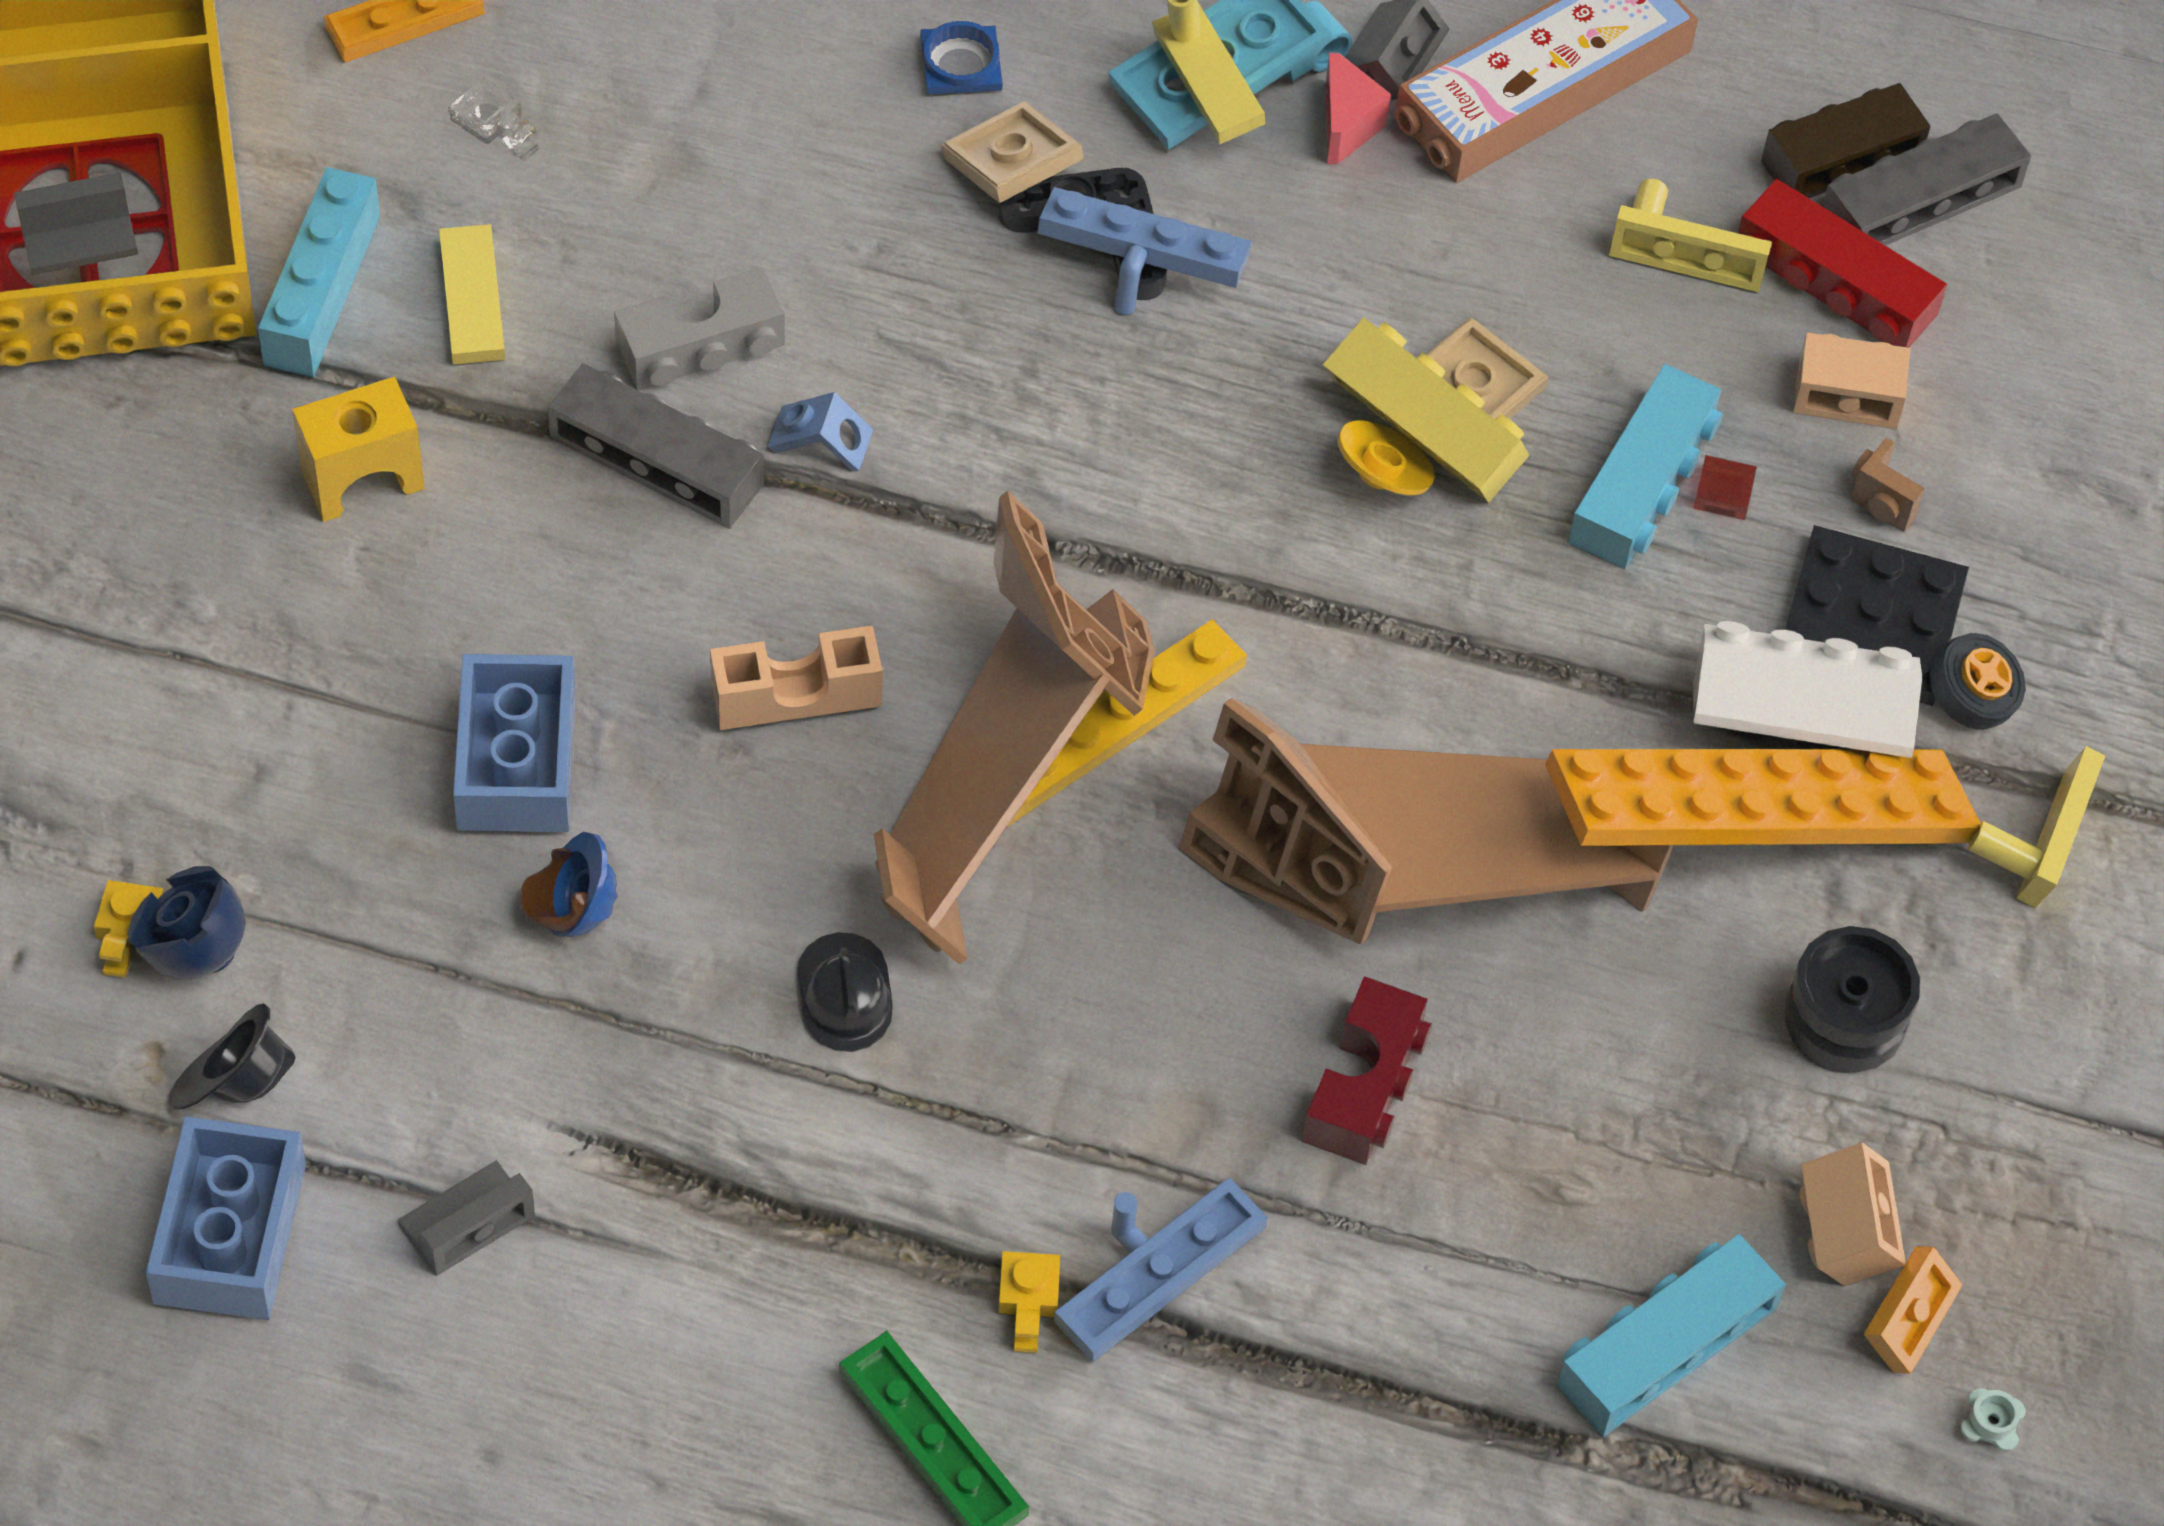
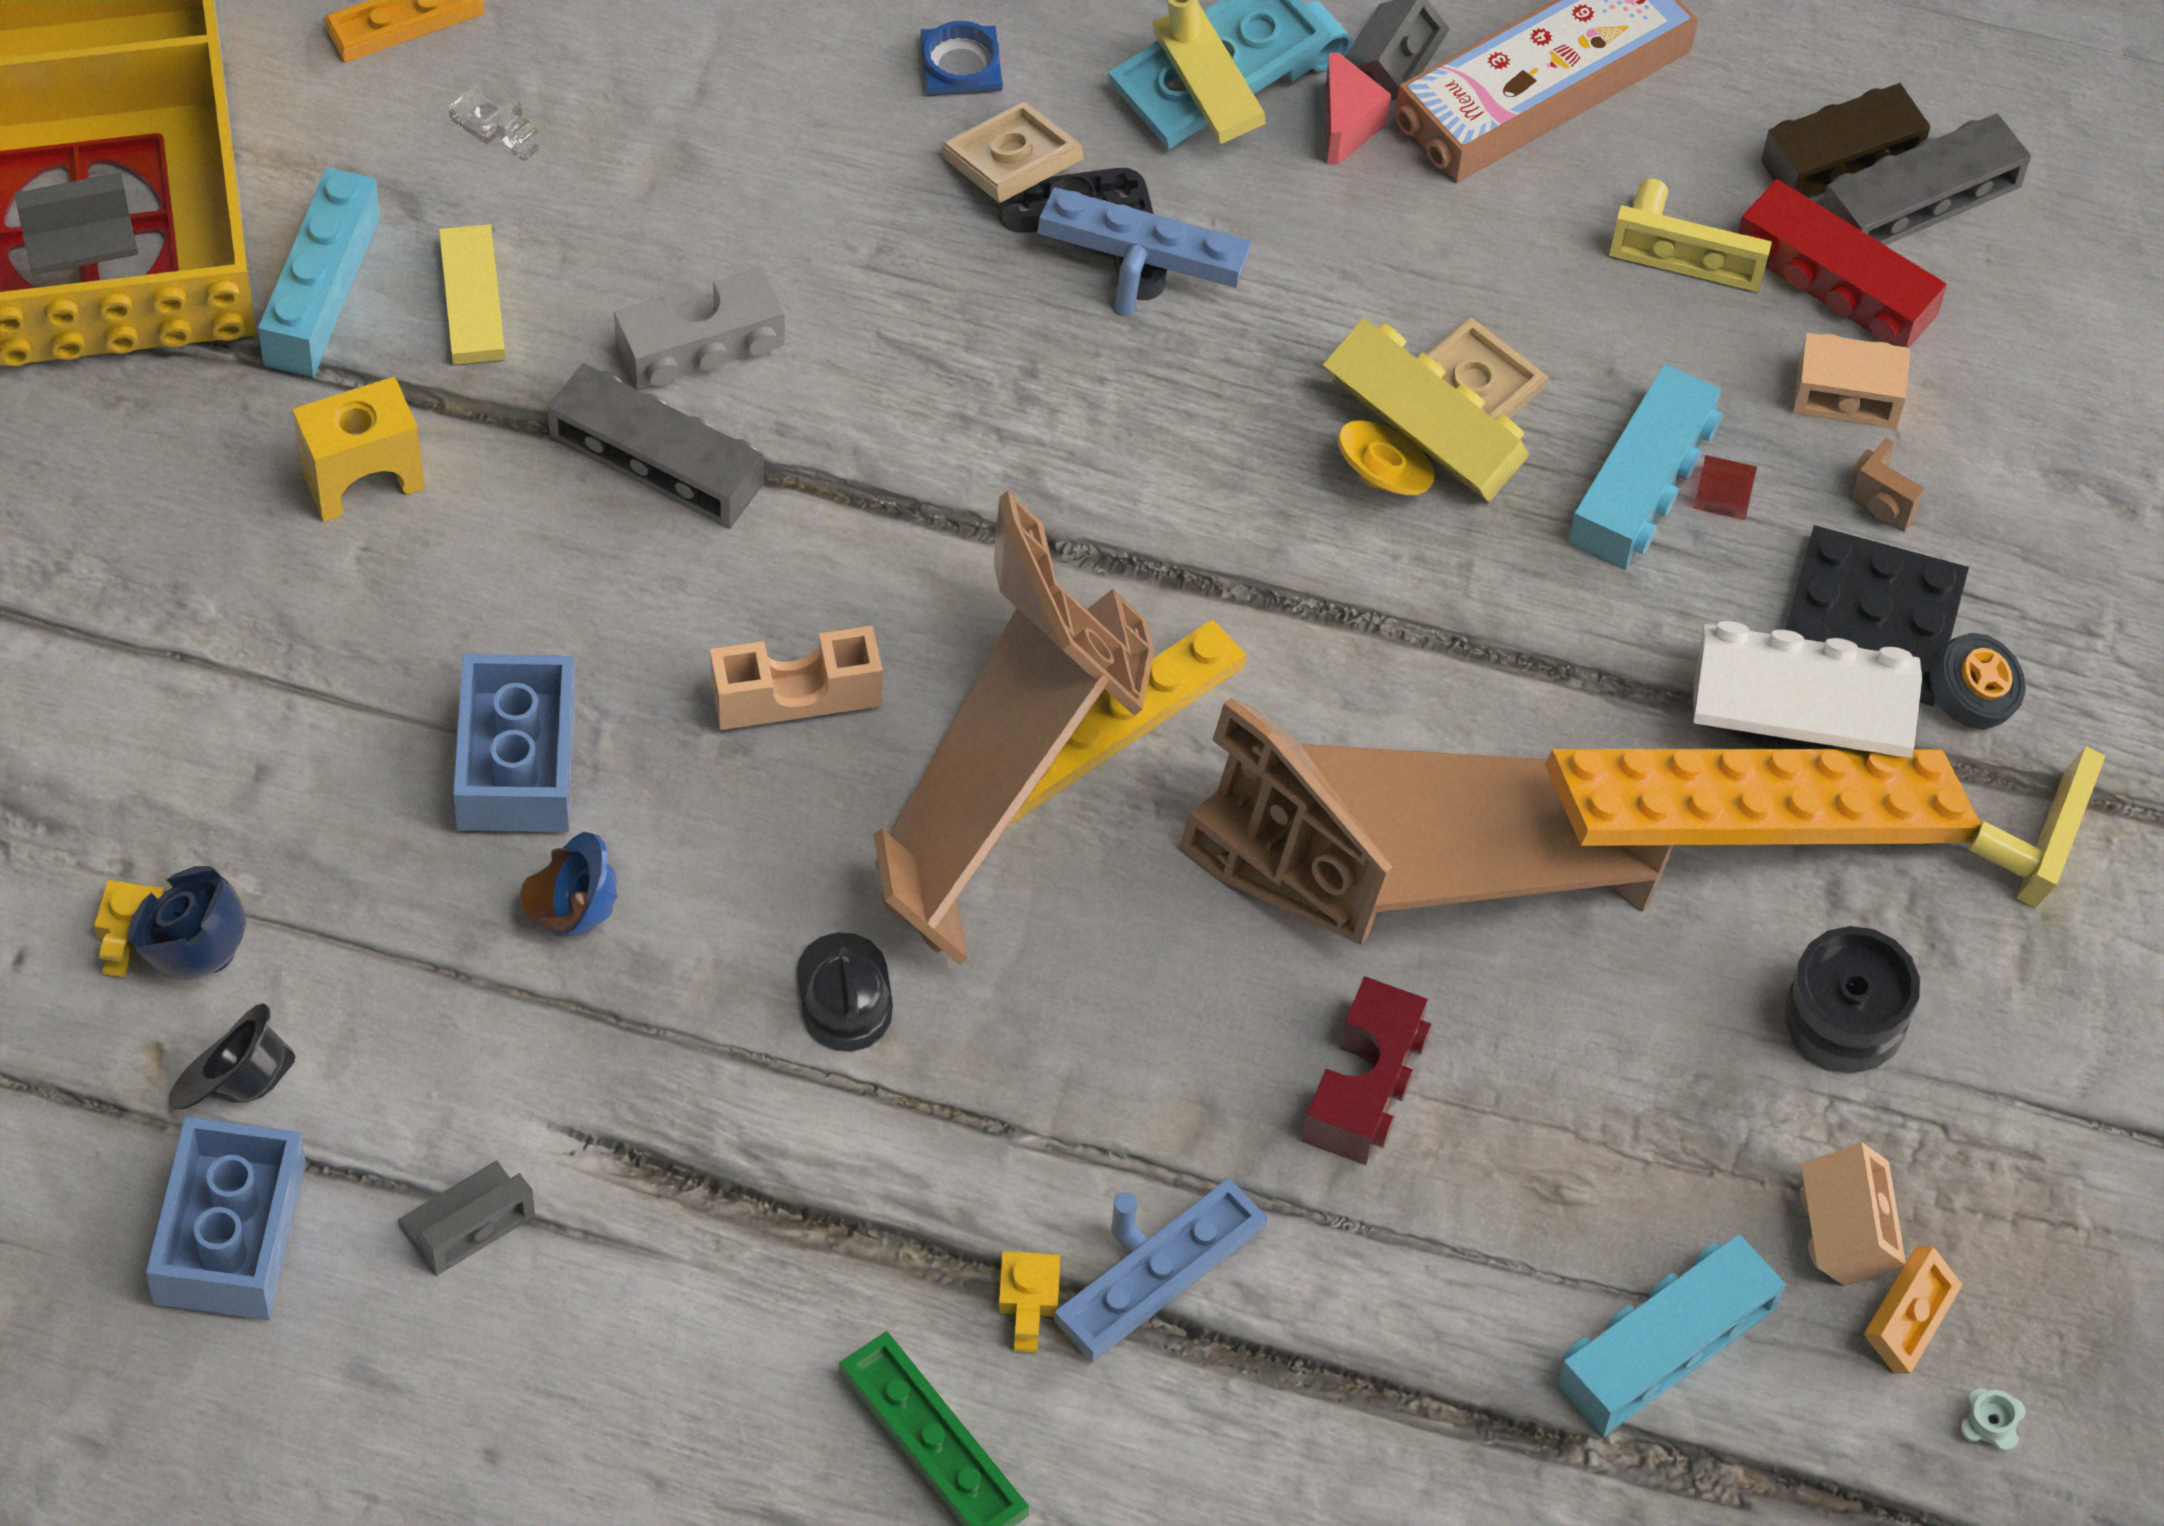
(820, 421): medium blue bracket -> none

